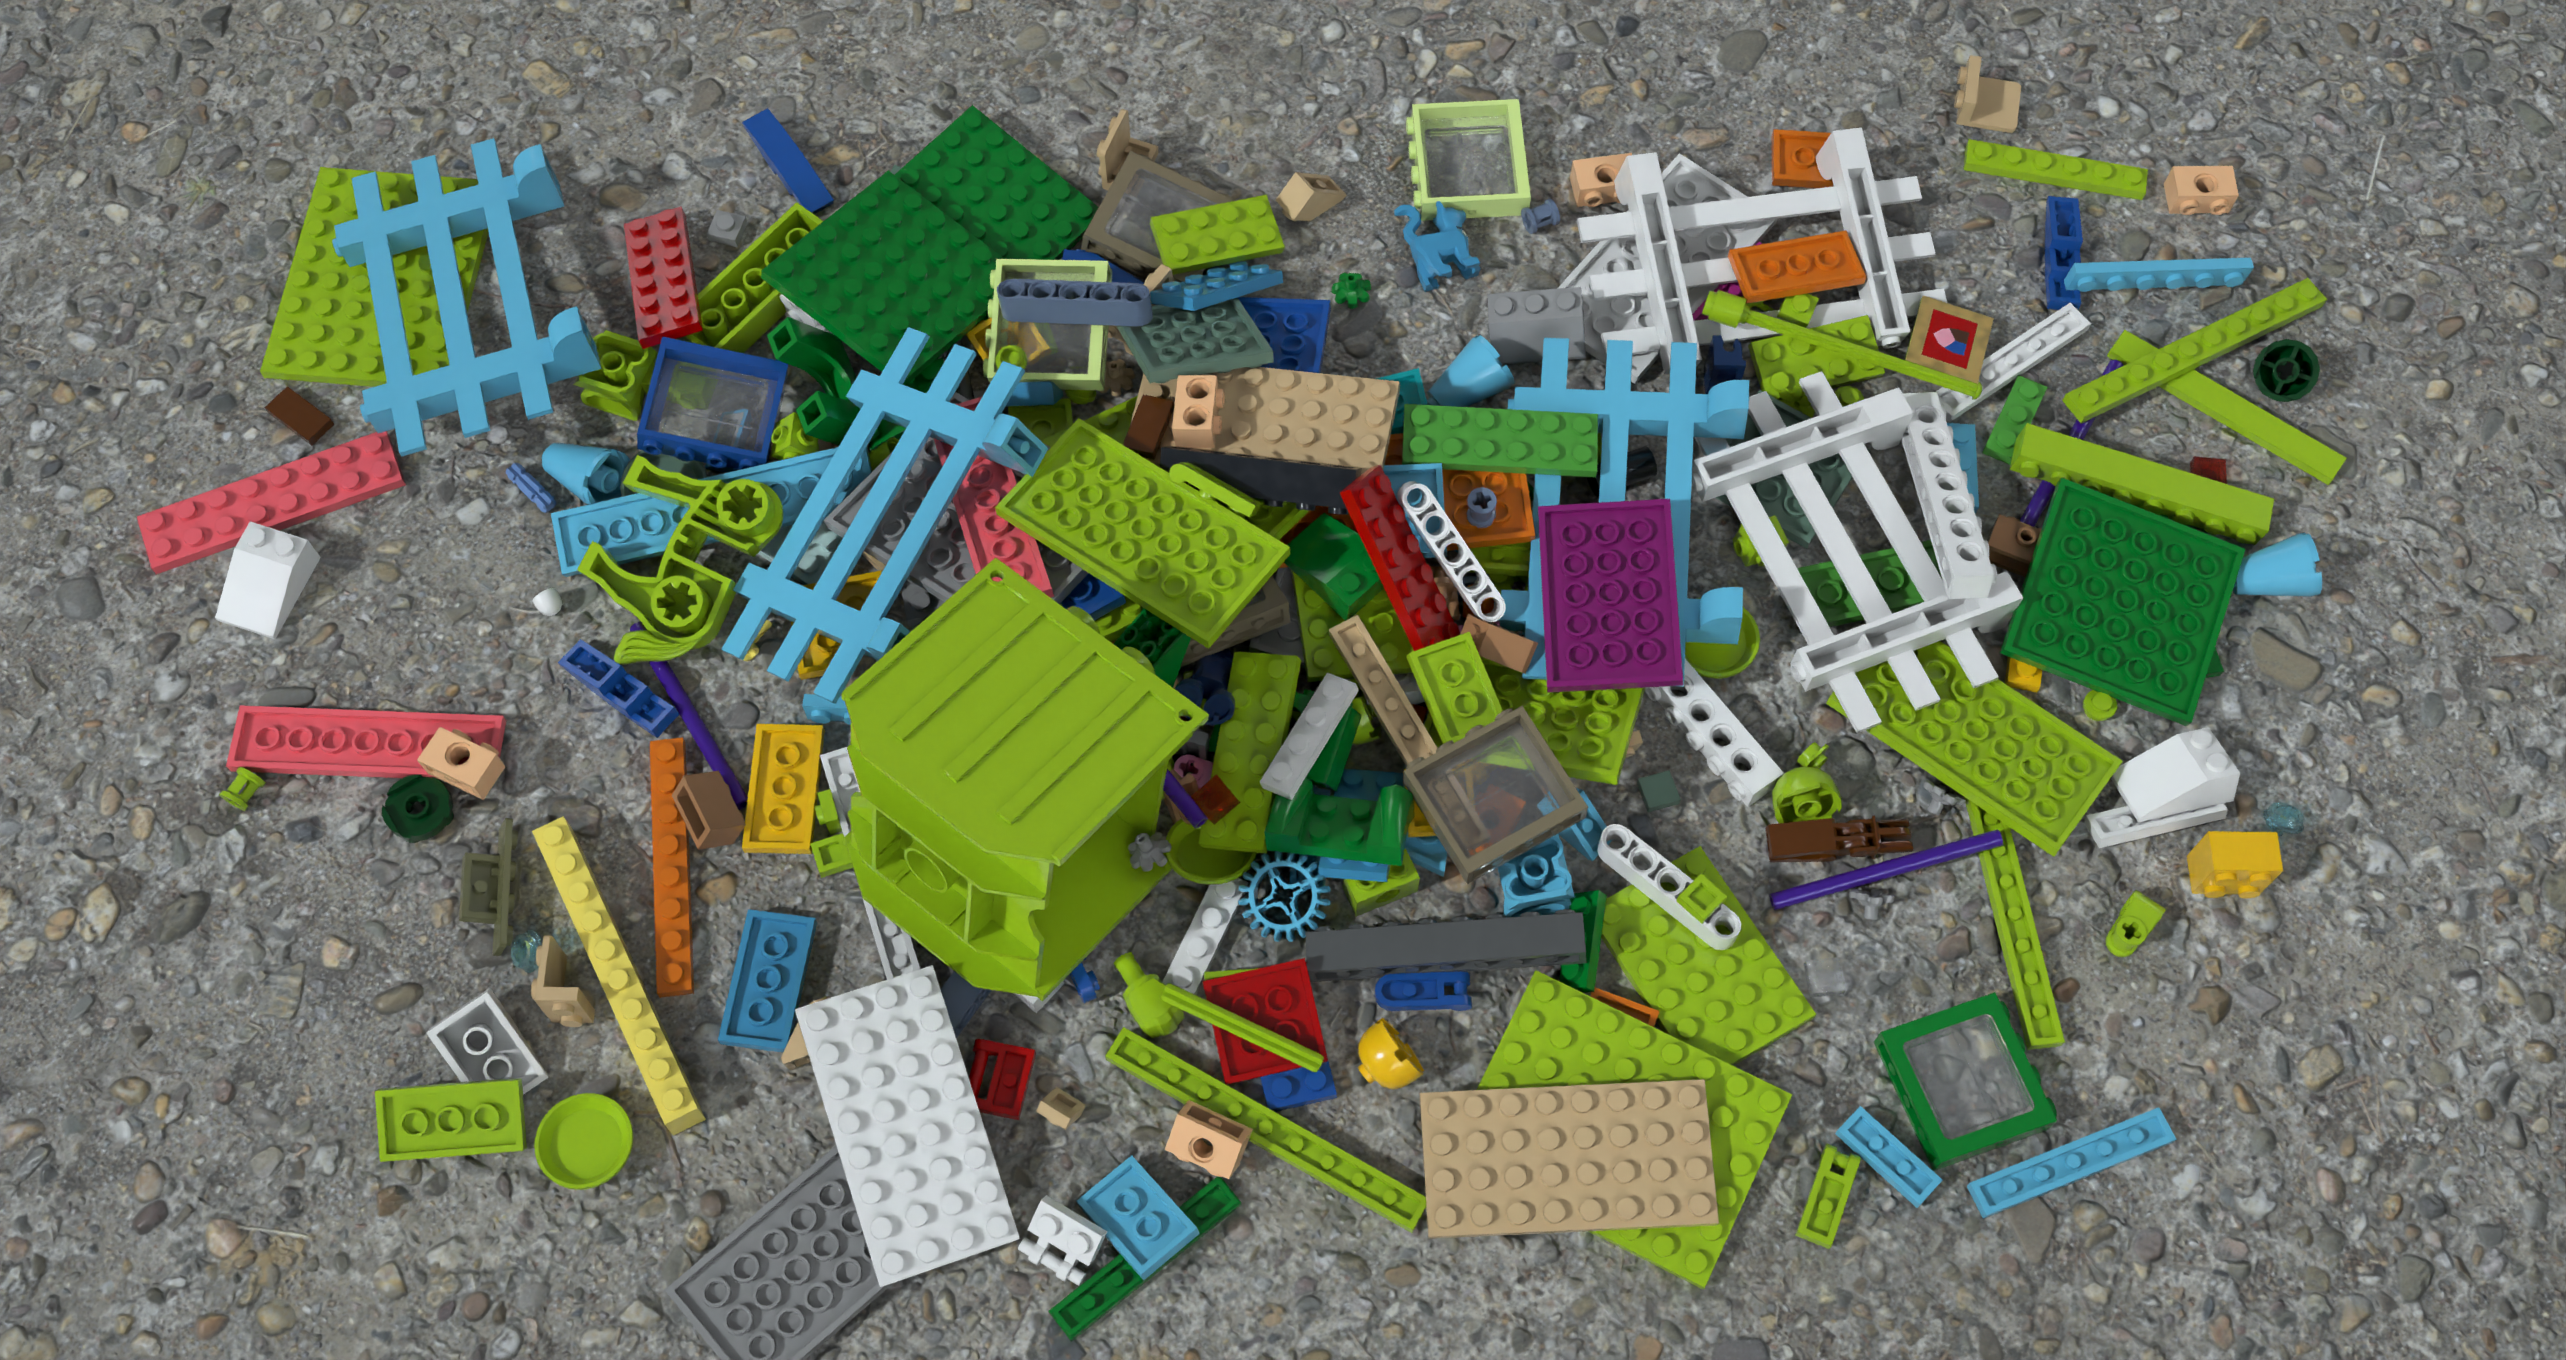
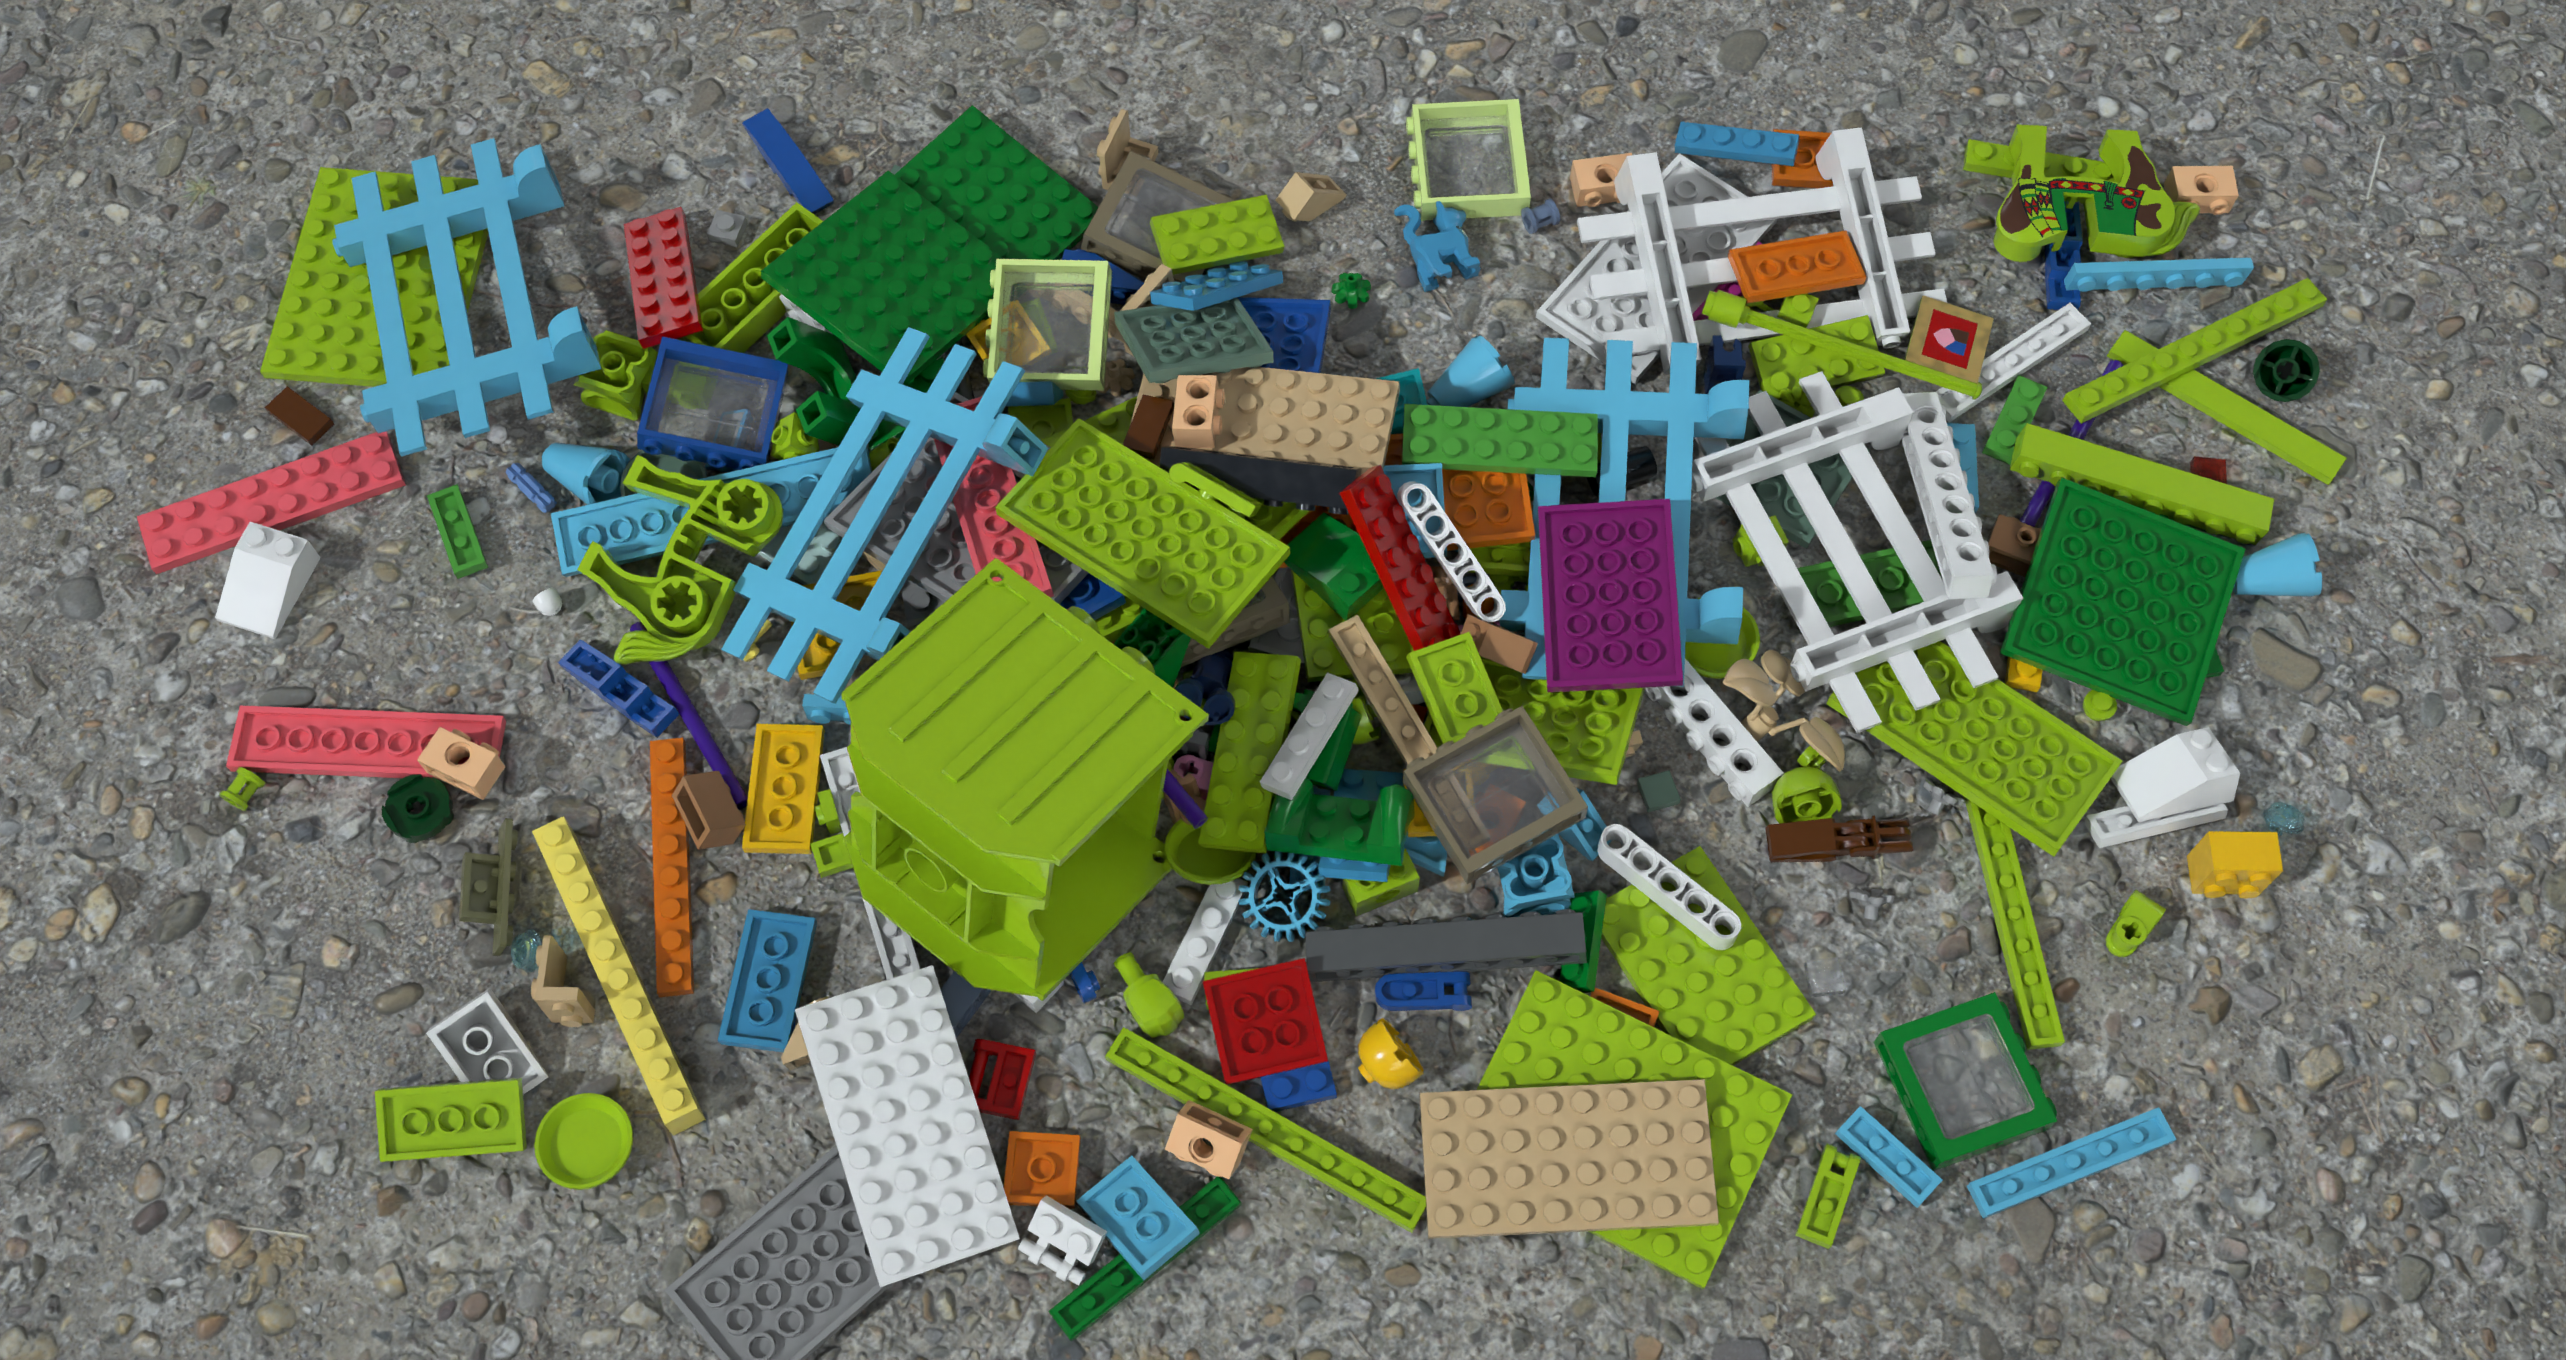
(457, 531): none -> bright green plate
(1013, 355): lime plate -> none
(1041, 1167): none -> orange plate
(1060, 1108): tan plate -> none
(1075, 302): sand blue beam -> none
(1149, 850): light grey plant -> none
(1215, 799): clear red plate -> none
(1242, 1027): lime axle -> none
(1481, 507): sand blue bush -> none
(1526, 317): light grey slope -> none
(1701, 898): lime plate -> none
(1737, 143): none -> dark azure plate
(1754, 684): none -> tan plant
(1886, 869): dark purple piece -> none
(1986, 101): tan bracket -> none
(2121, 216): none -> lime animal

